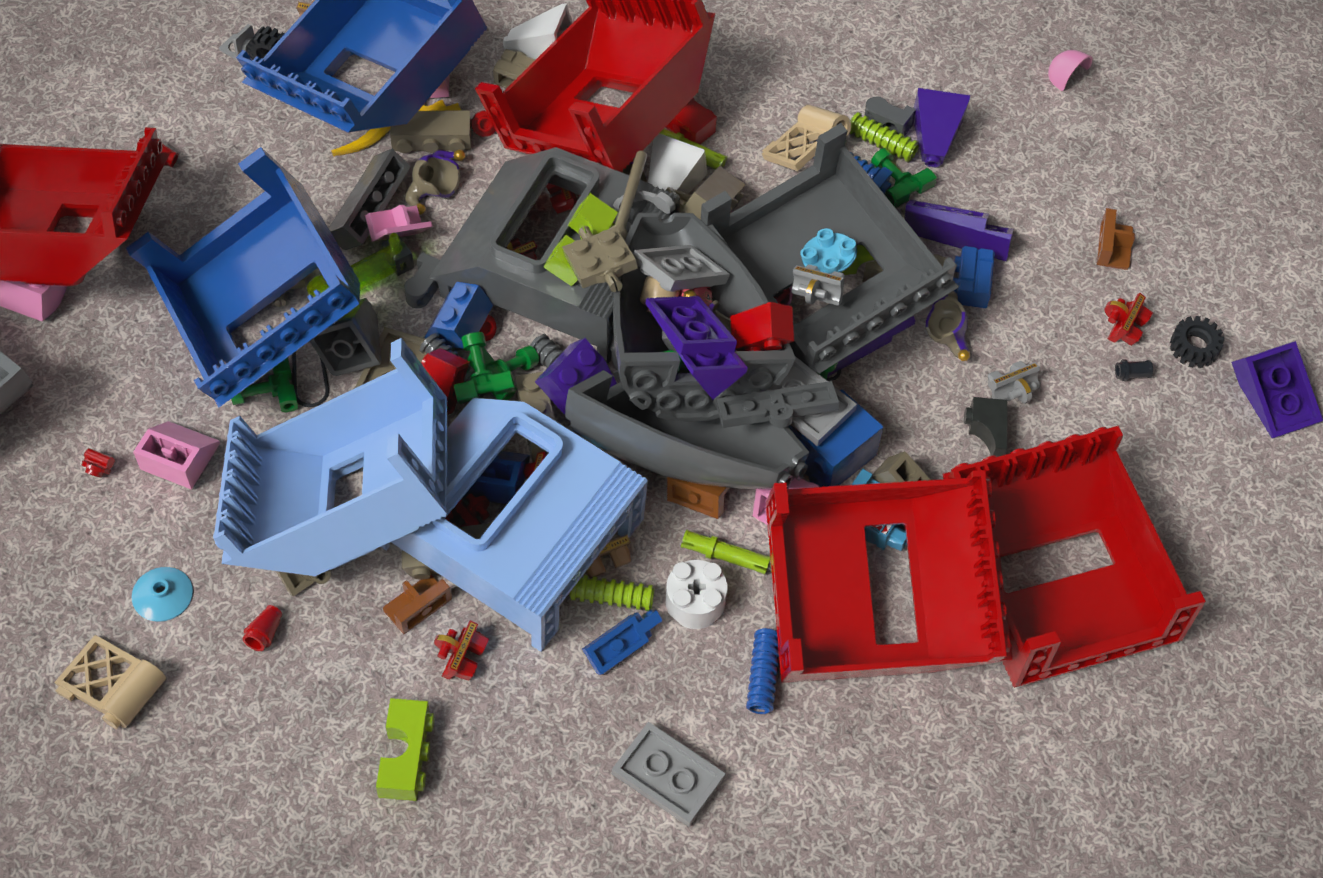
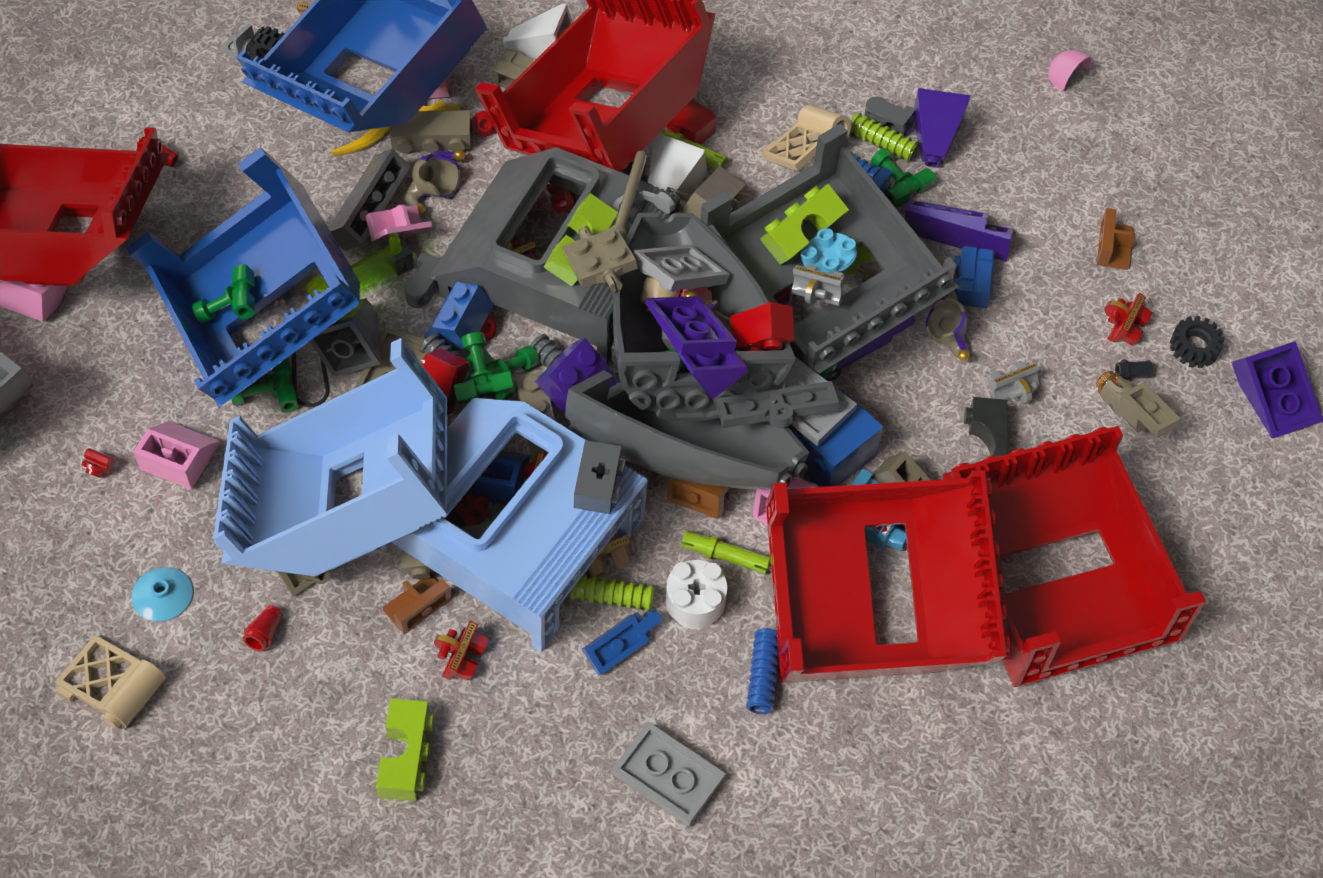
(236, 295): none -> green bar
(597, 461): none -> dark grey brick
(786, 237): none -> lime arch
(1137, 404): none -> dark tan plate

